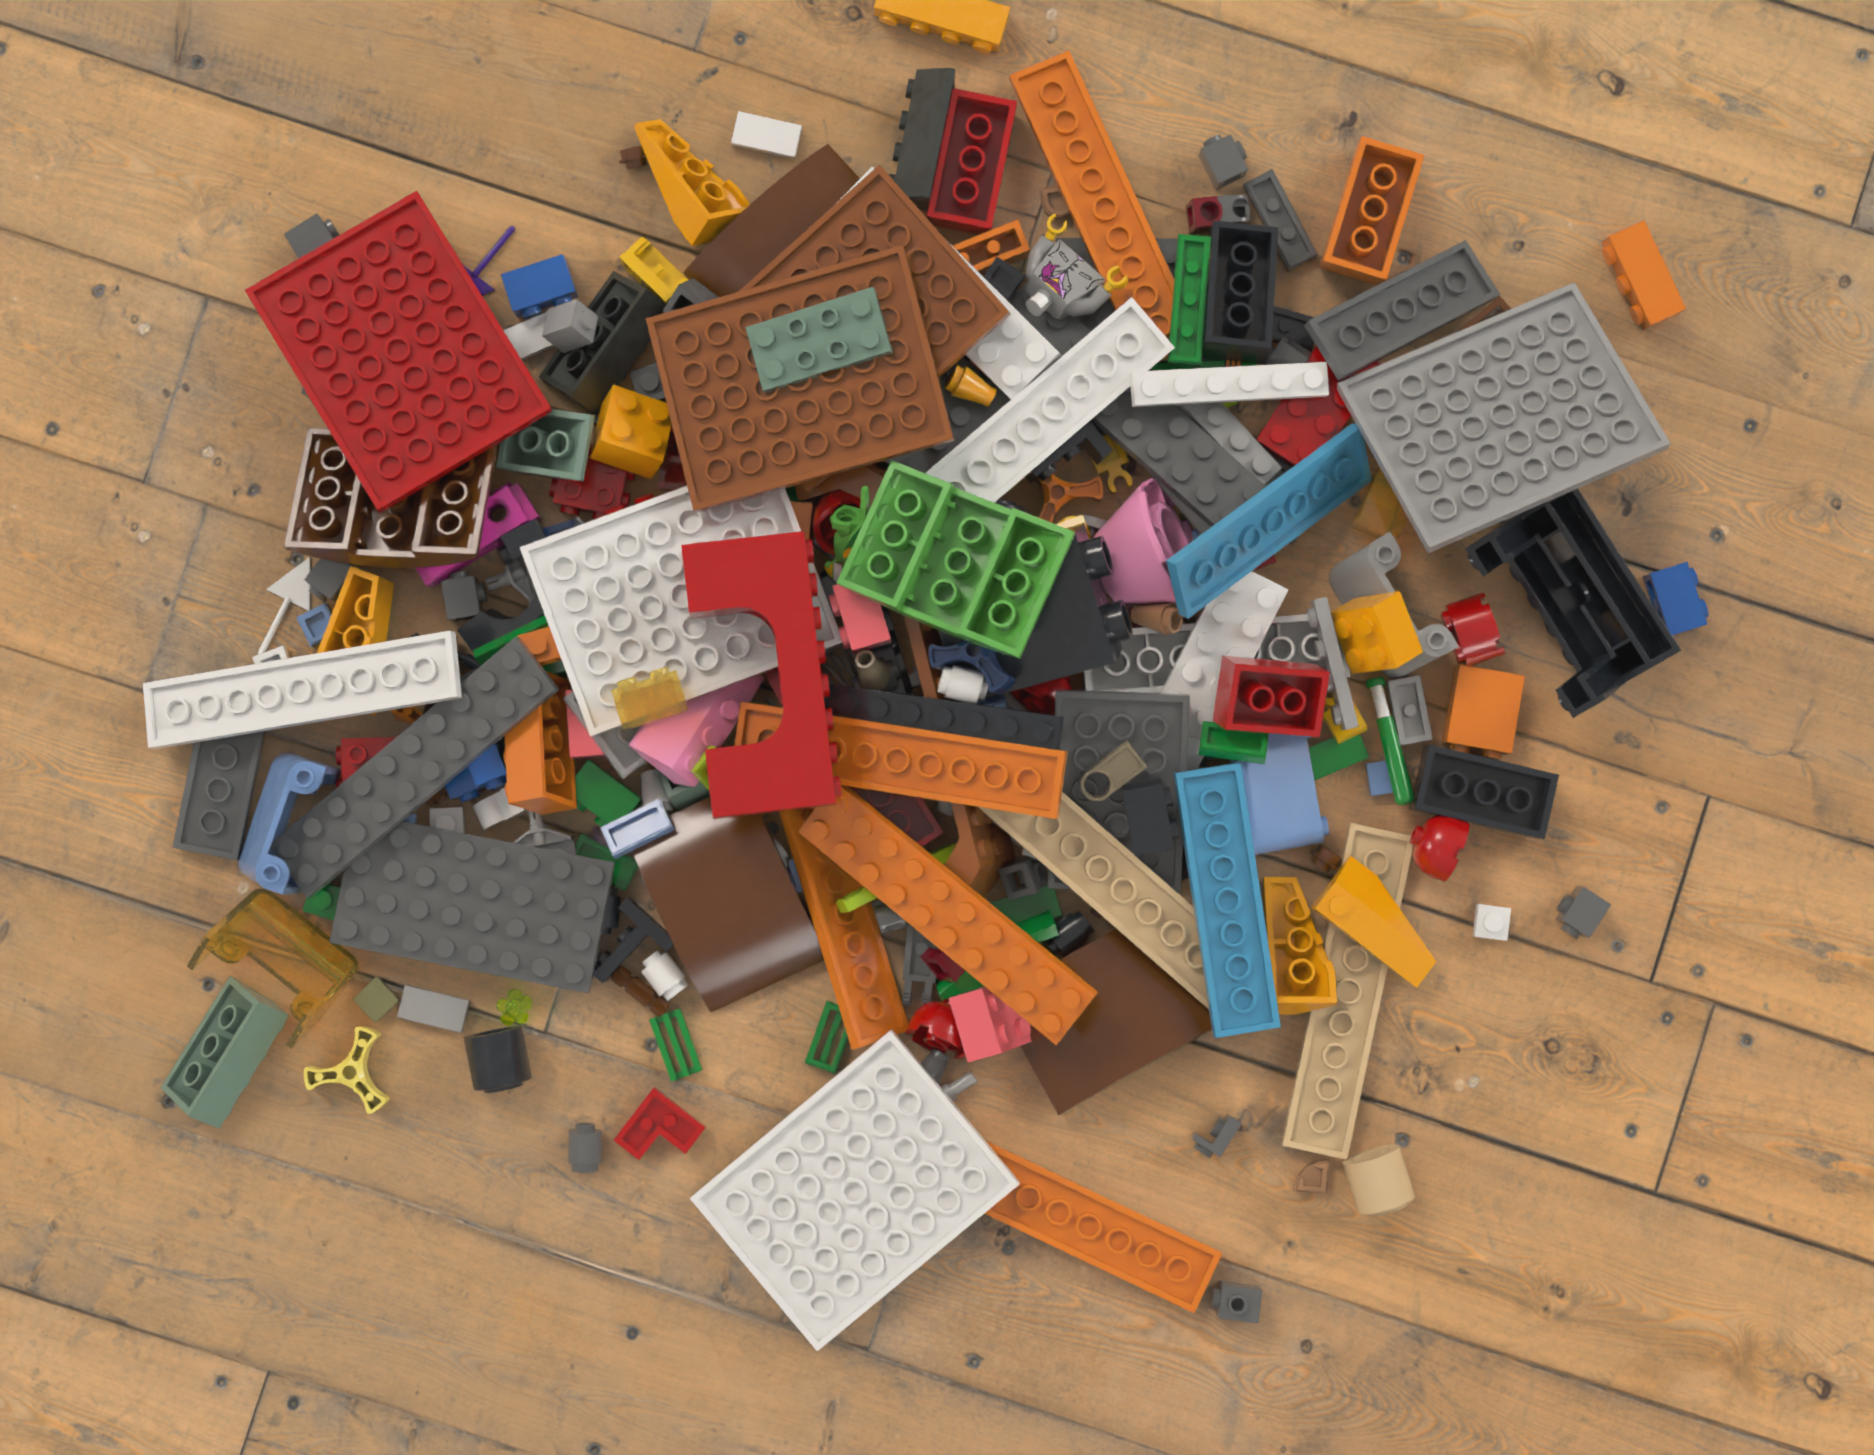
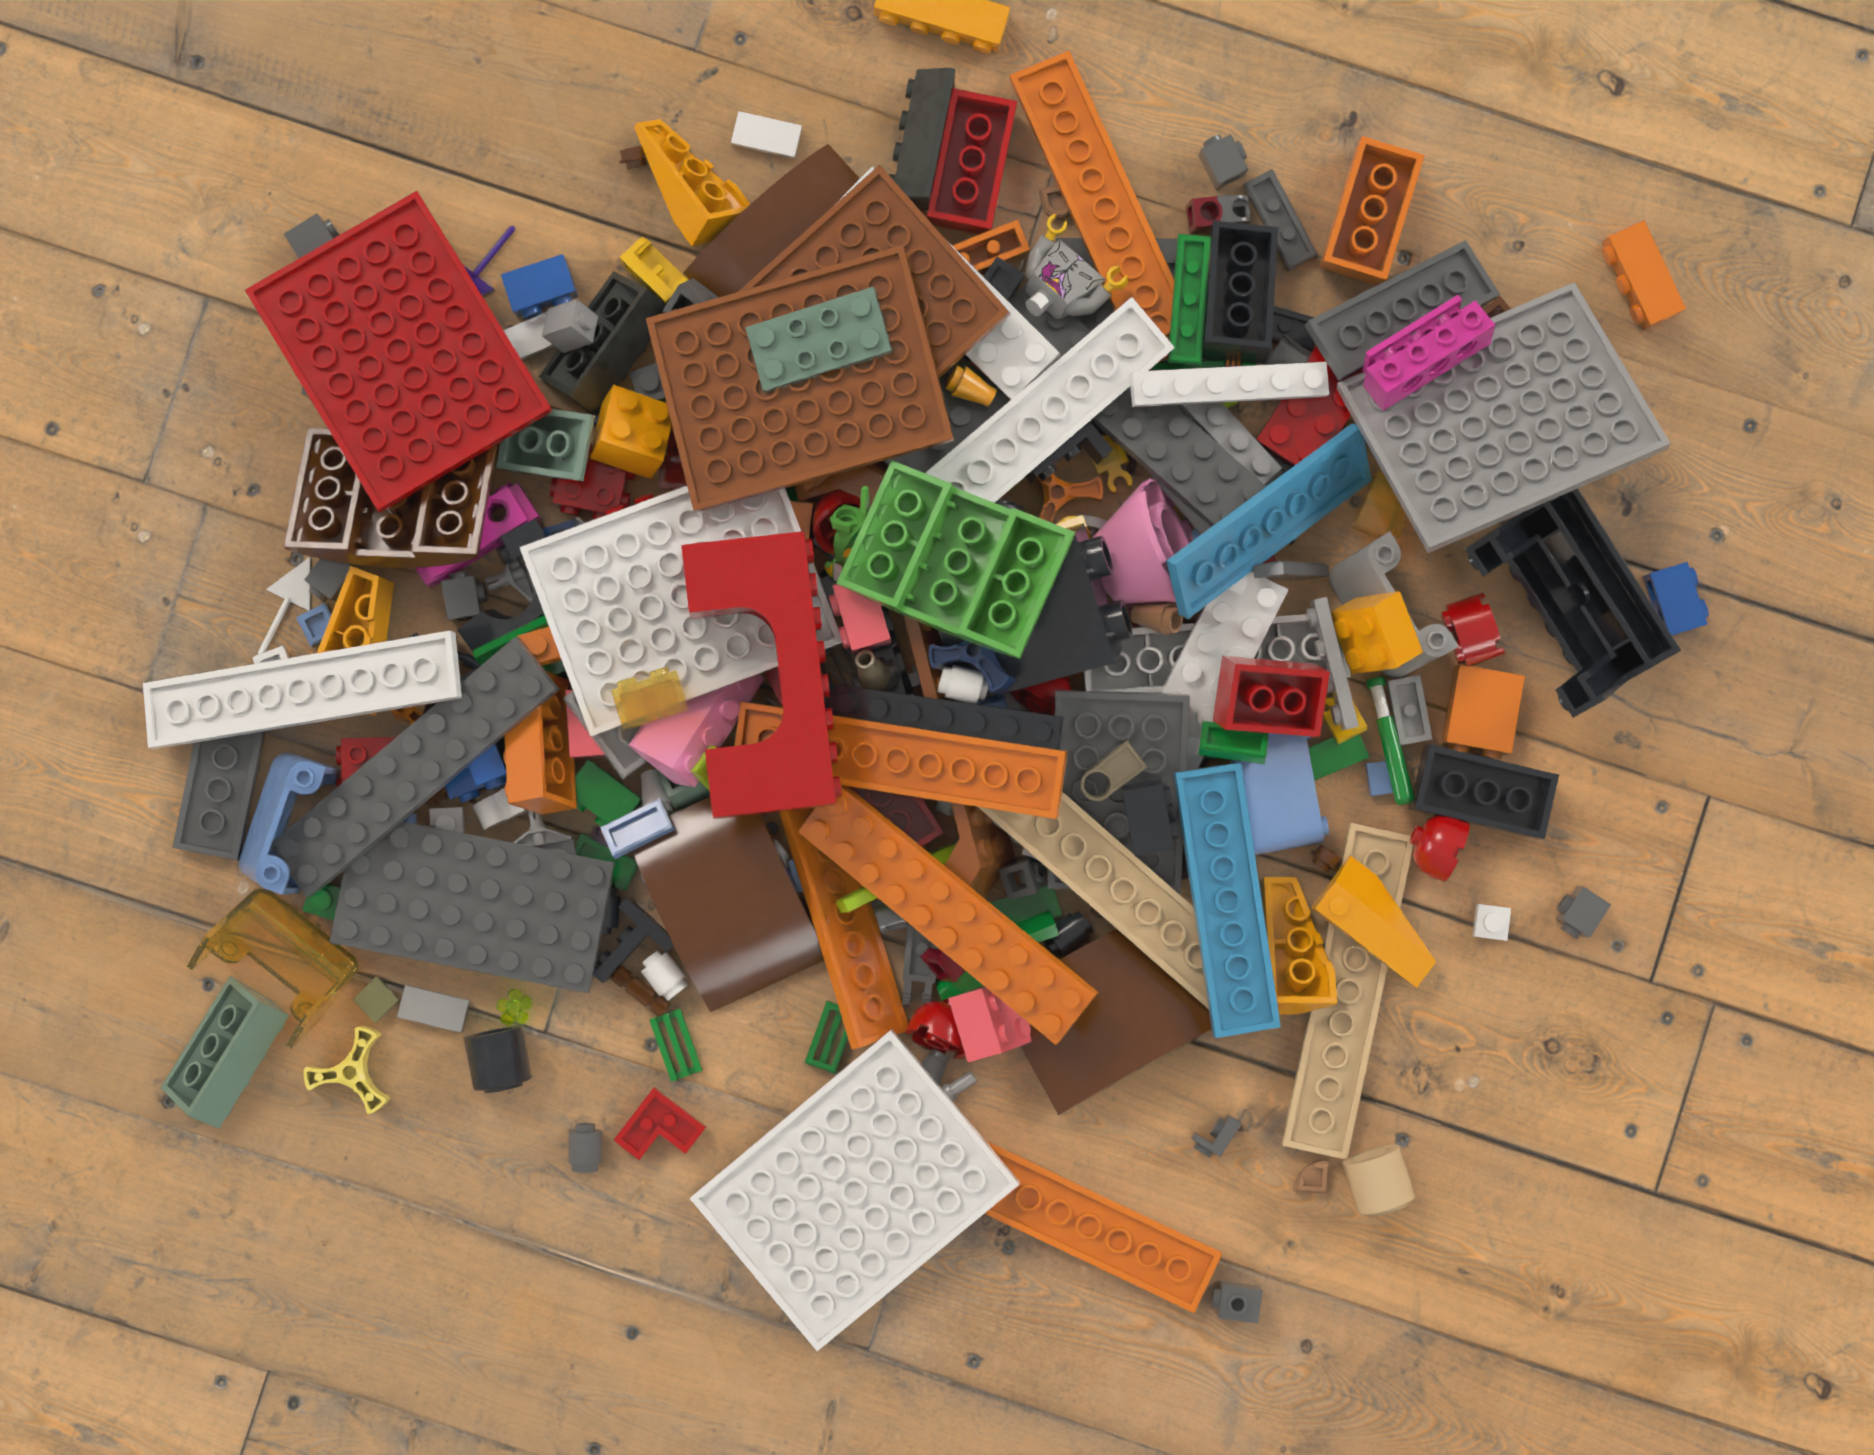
(1291, 570): none -> dark grey tile
(1427, 353): none -> dark pink brick

